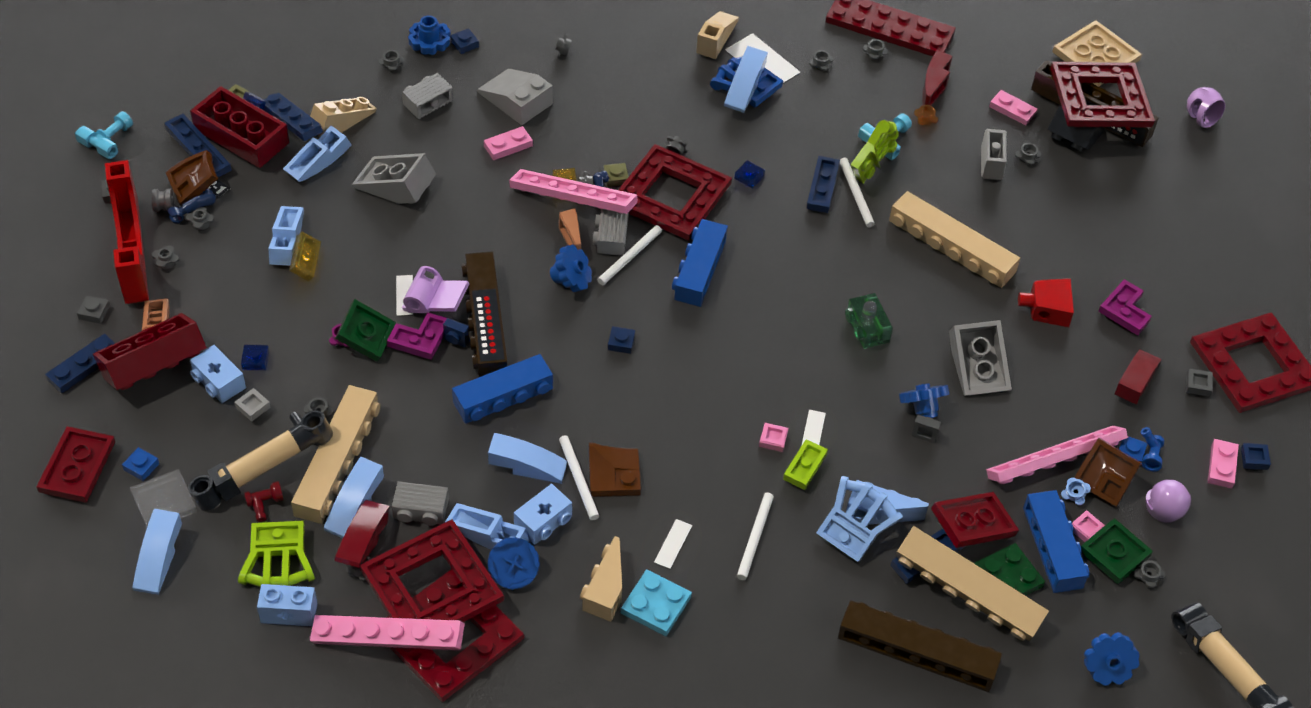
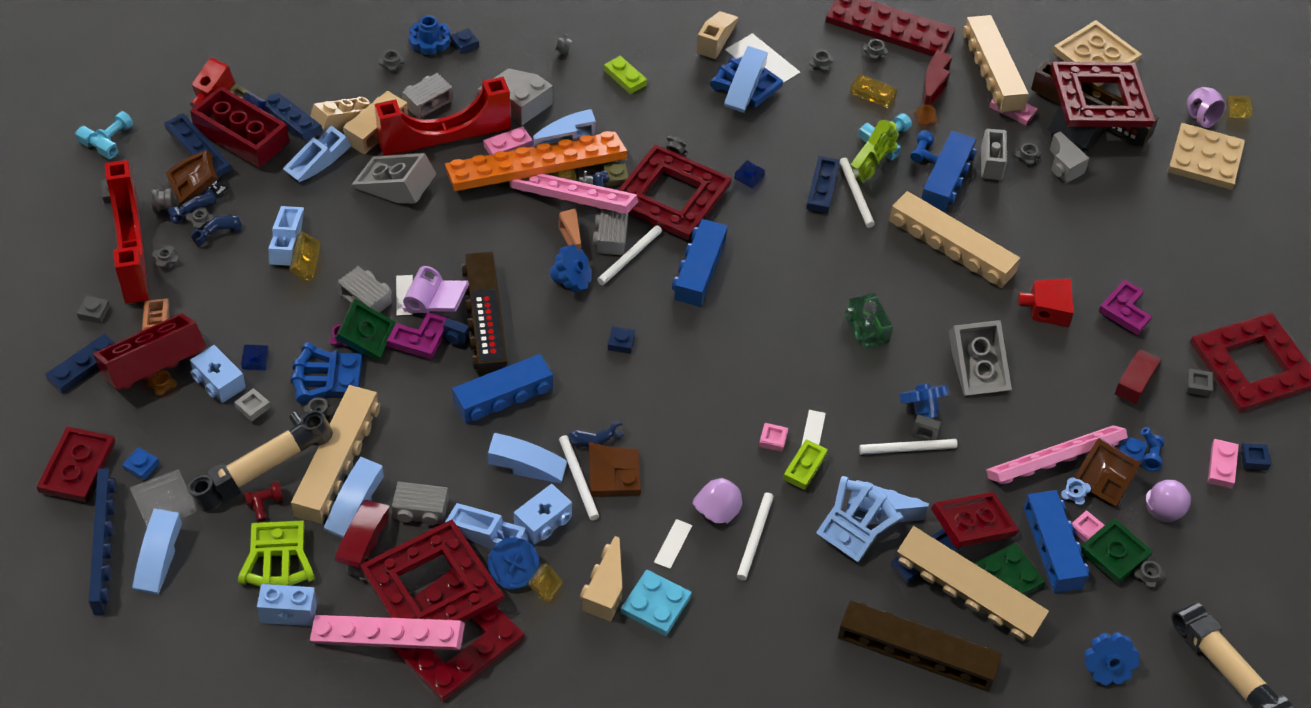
(102, 549): none -> dark blue plate
(161, 377): none -> clear orange plate
(210, 78): none -> red torso
(217, 223): none -> dark blue arm
(342, 371): none -> blue plate
(363, 128): none -> tan brick
(365, 288): none -> light grey brick
(483, 116): none -> red arch
(534, 161): none -> orange plate
(545, 582): none -> clear yellow plate
(568, 127): none -> light blue slope
(583, 438): none -> dark blue arm
(625, 74): none -> lime plate
(719, 500): none -> lavender hair
(873, 90): none -> clear yellow plate
(908, 446): none -> white bar
(924, 140): none -> blue piece
(948, 171): none -> blue brick
(995, 63): none -> brick
(1068, 160): none -> light grey arch
(1206, 156): none -> tan plate
(1239, 106): none -> clear yellow plate

